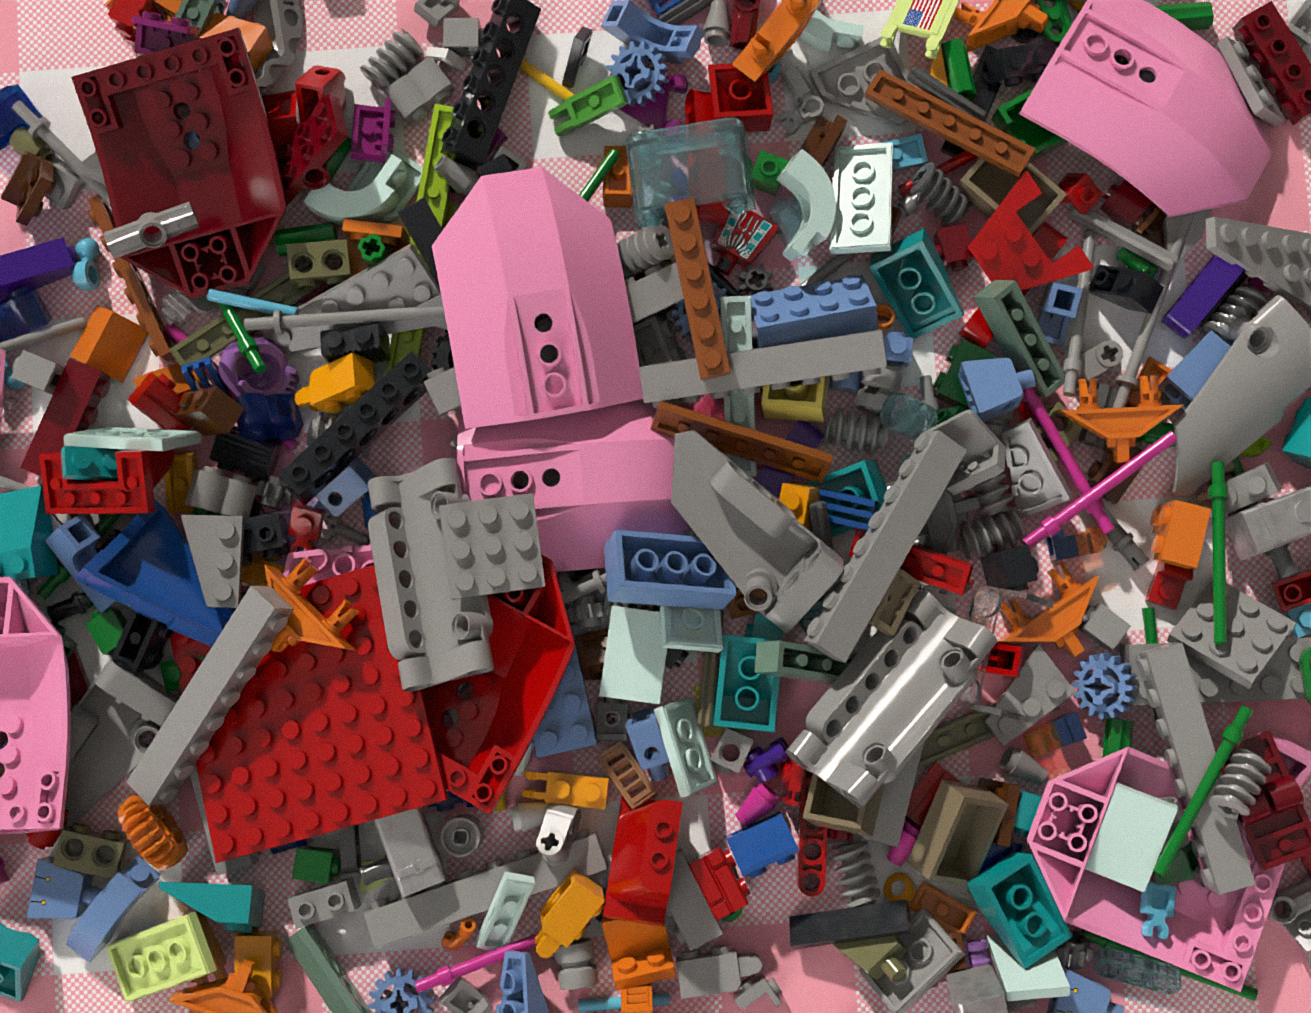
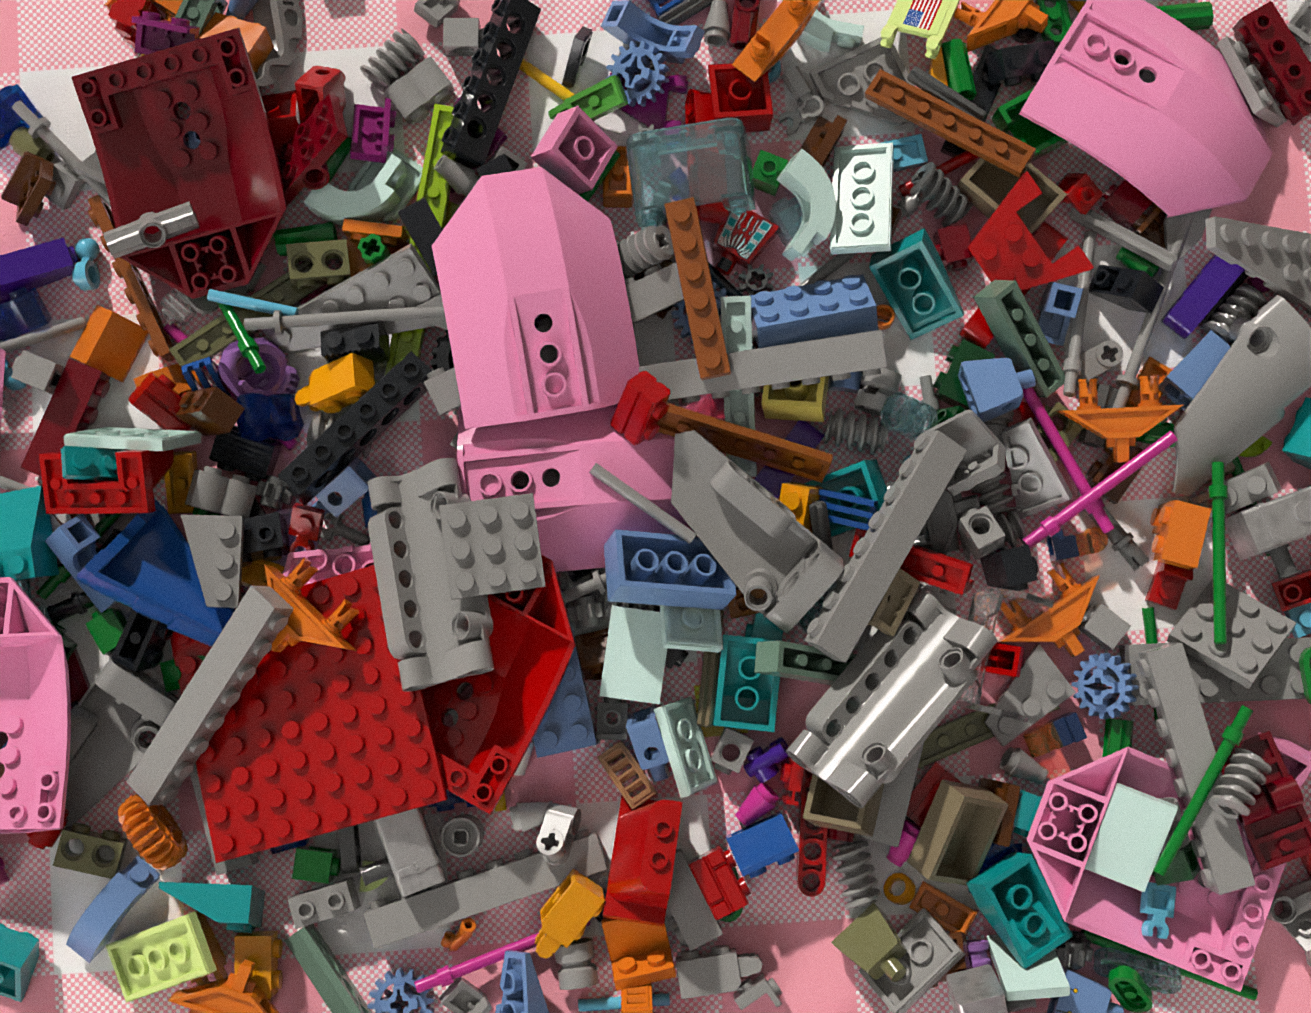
(60, 892): medium blue torso -> none
(448, 56): white tile -> none
(505, 911): light aqua tile -> none
(570, 788): light orange hinge -> none
(574, 150): none -> bright pink brick
(641, 408): none -> red brick
(642, 503): none -> light grey bar
(657, 341): light grey bracket -> none
(850, 924): black tile -> none
(898, 349): medium blue brick -> none
(980, 544): none -> light grey brick
(1130, 989): none -> green plate

